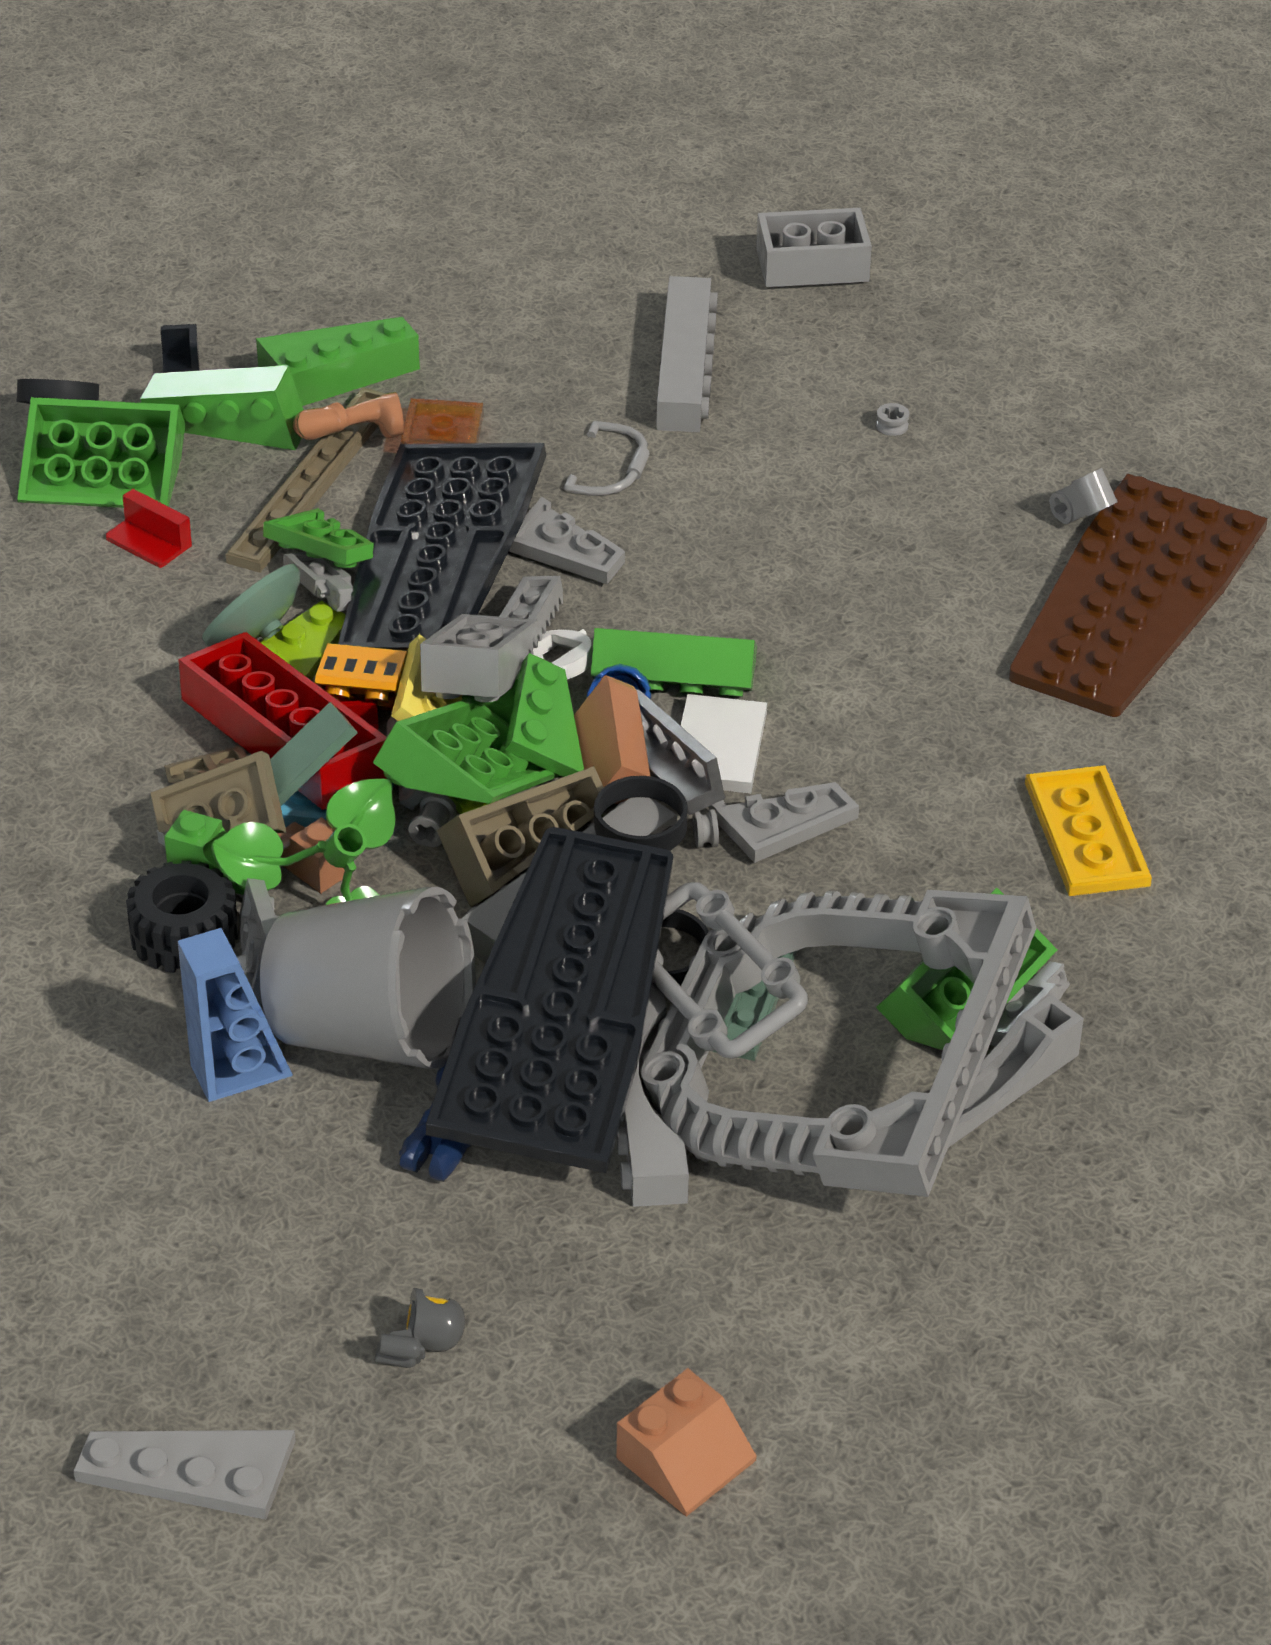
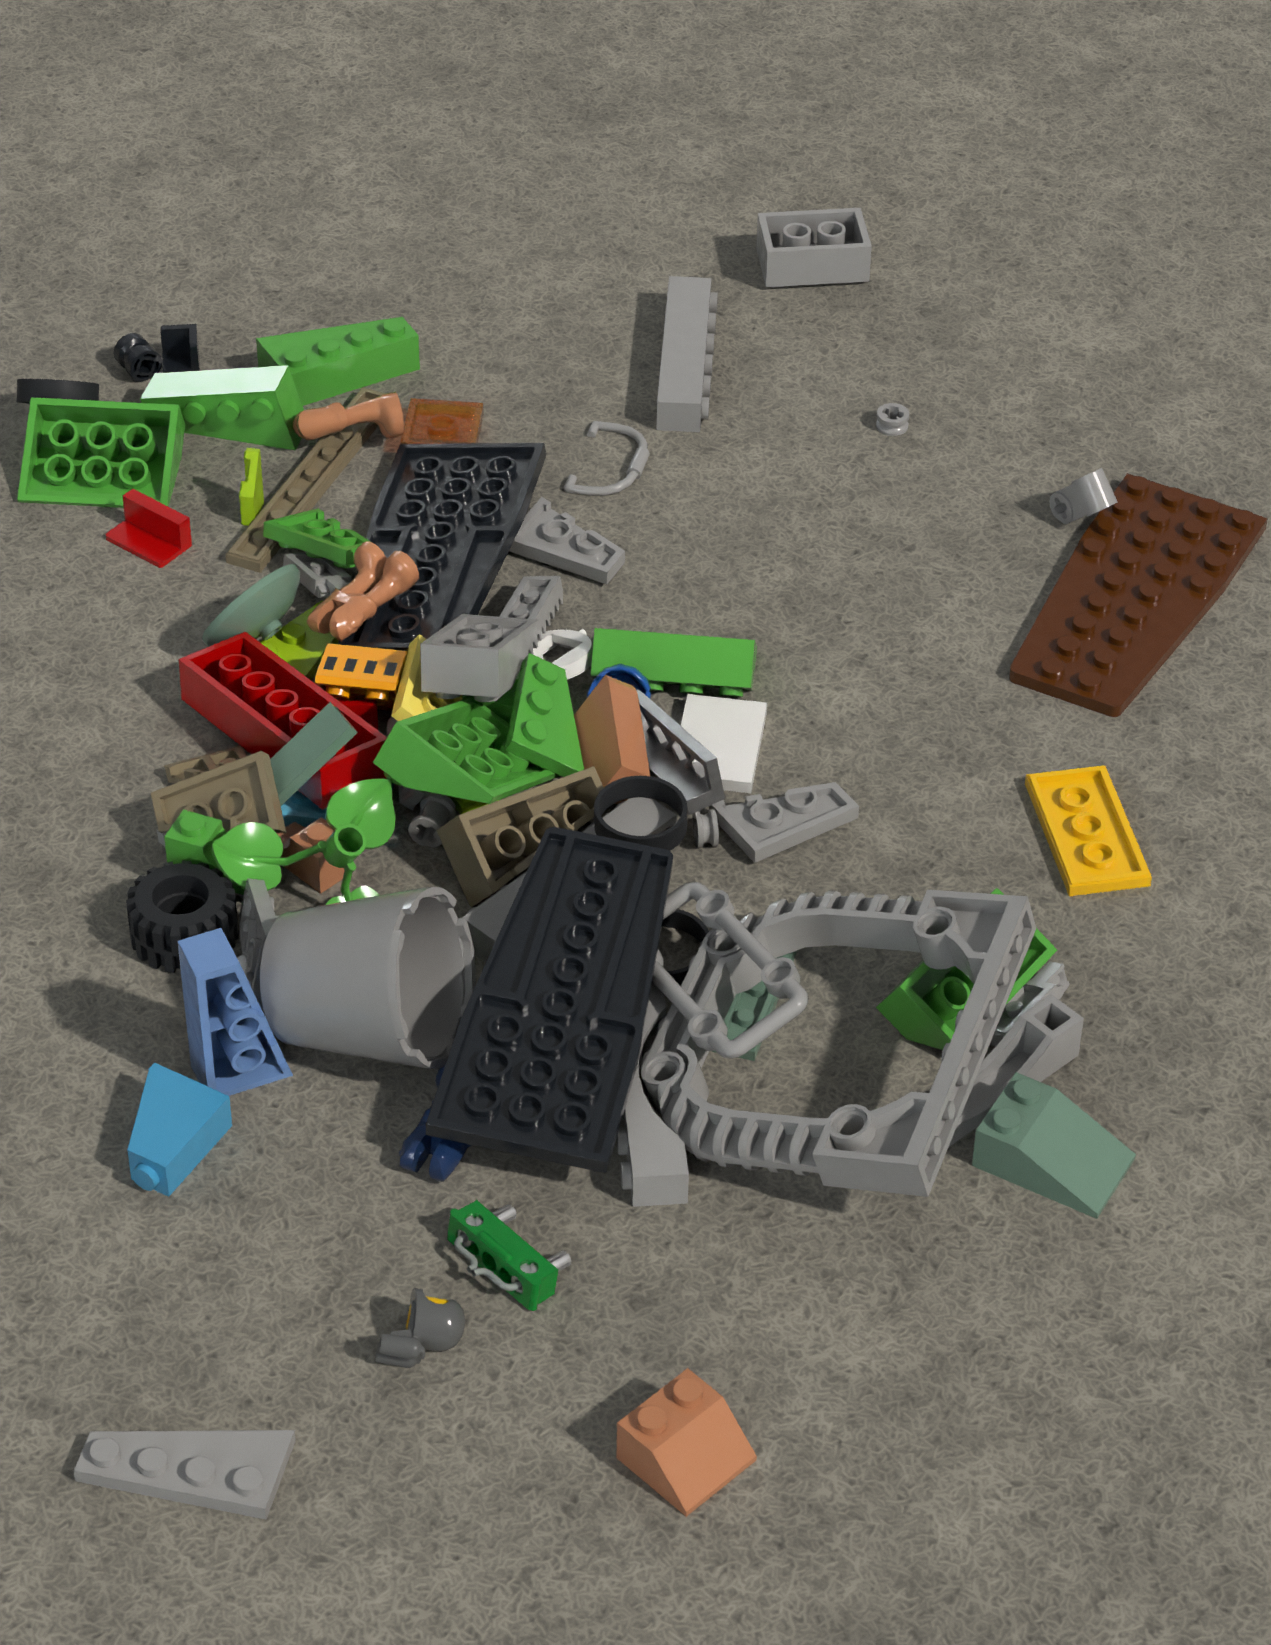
(137, 357): none -> black wheel
(174, 1129): none -> dark azure slope
(251, 490): none -> lime tile
(375, 584): none -> nougat piece
(503, 1254): none -> green piece
(1050, 1147): none -> sand green slope

